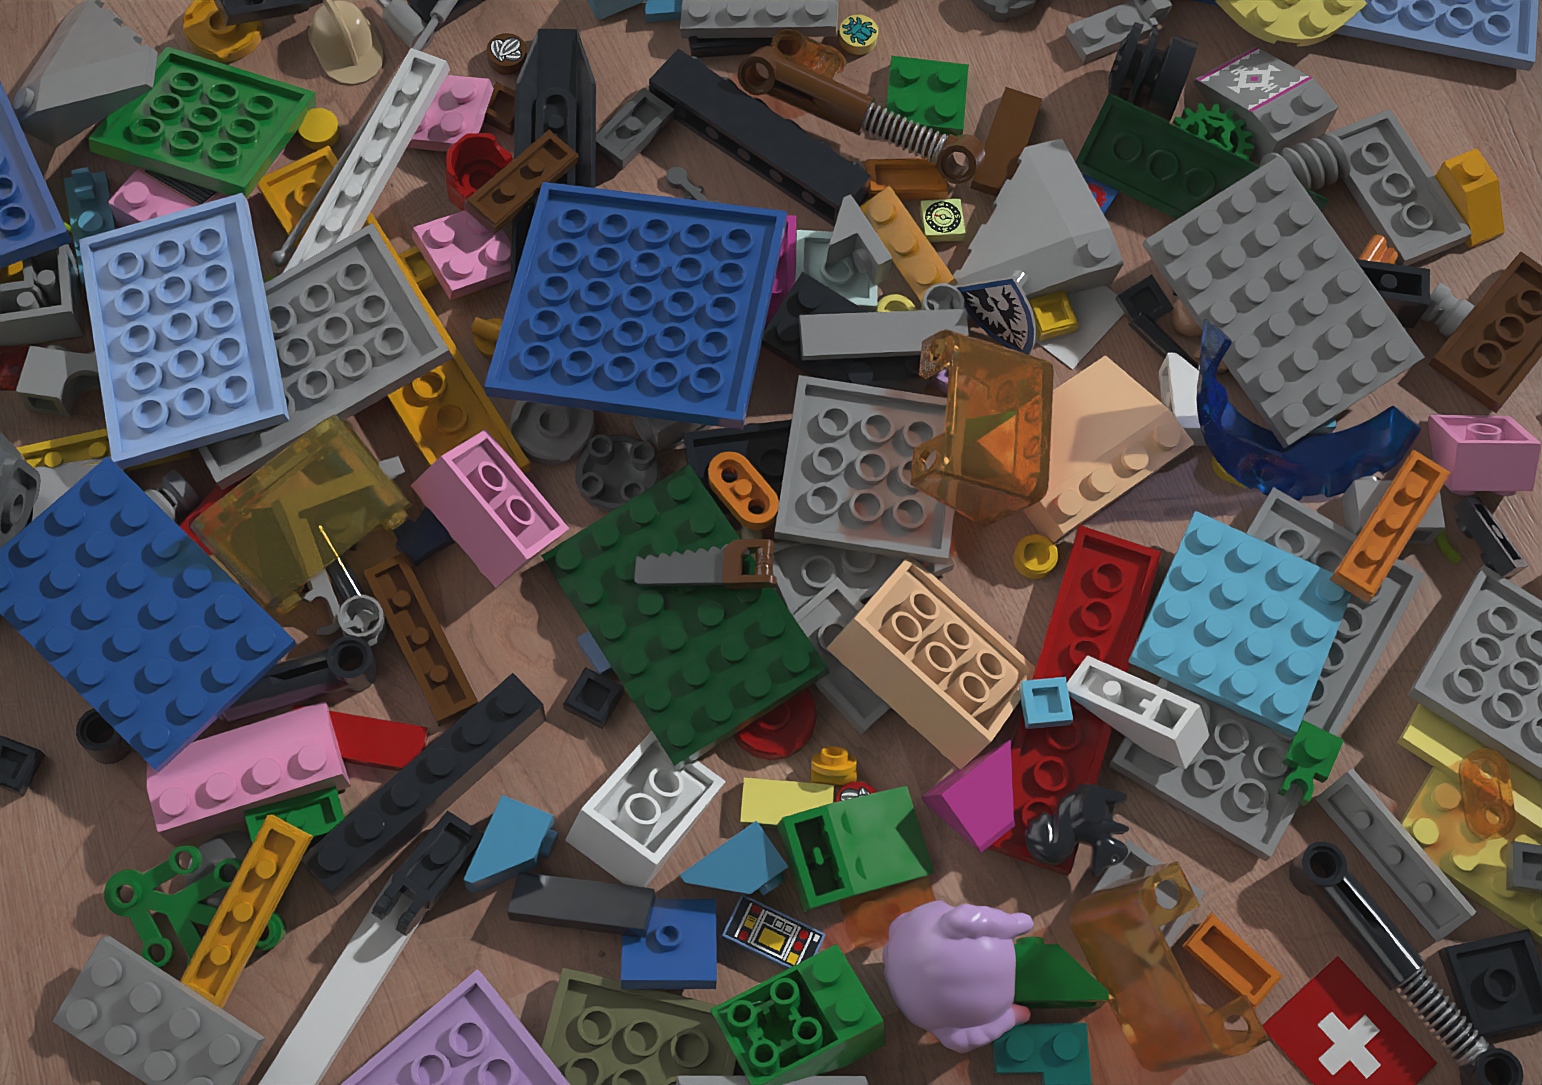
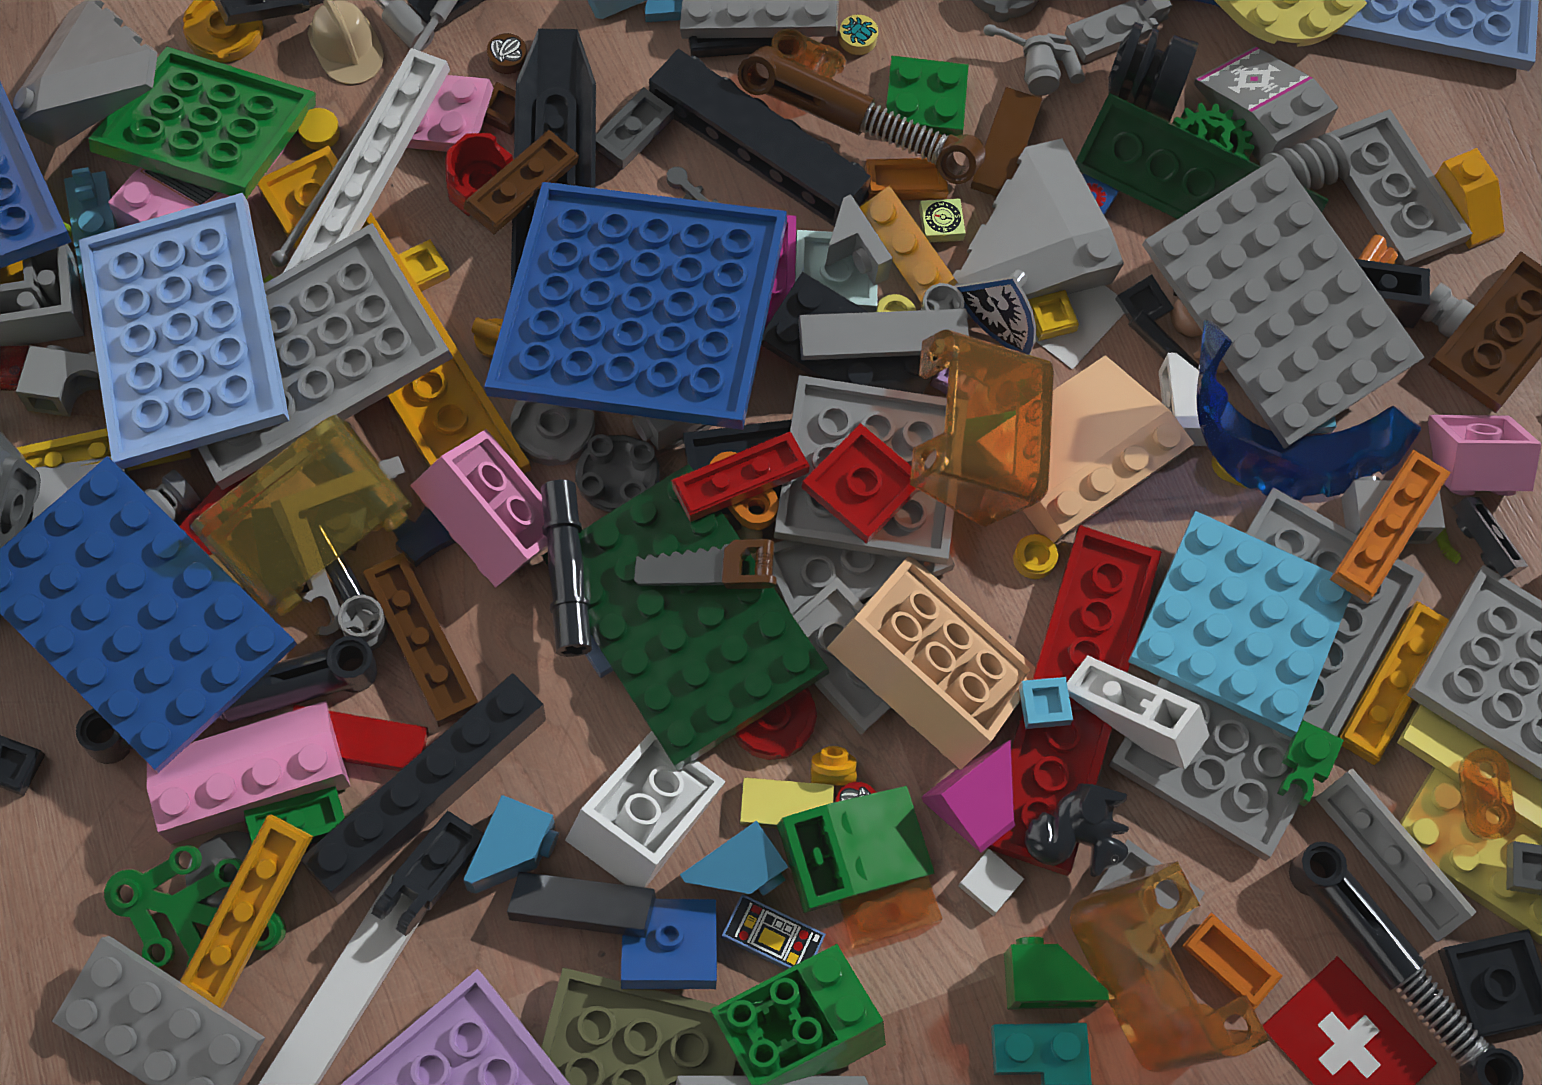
(464, 253): bright pink plate -> none
(566, 568): none -> black piece
(593, 698): black tile -> none
(740, 476): none -> red tile
(861, 483): none -> red plate
(956, 971): lavender piece -> none
(991, 882): none -> white tile
(1041, 53): none -> light grey piece
(1385, 696): none -> light orange tile

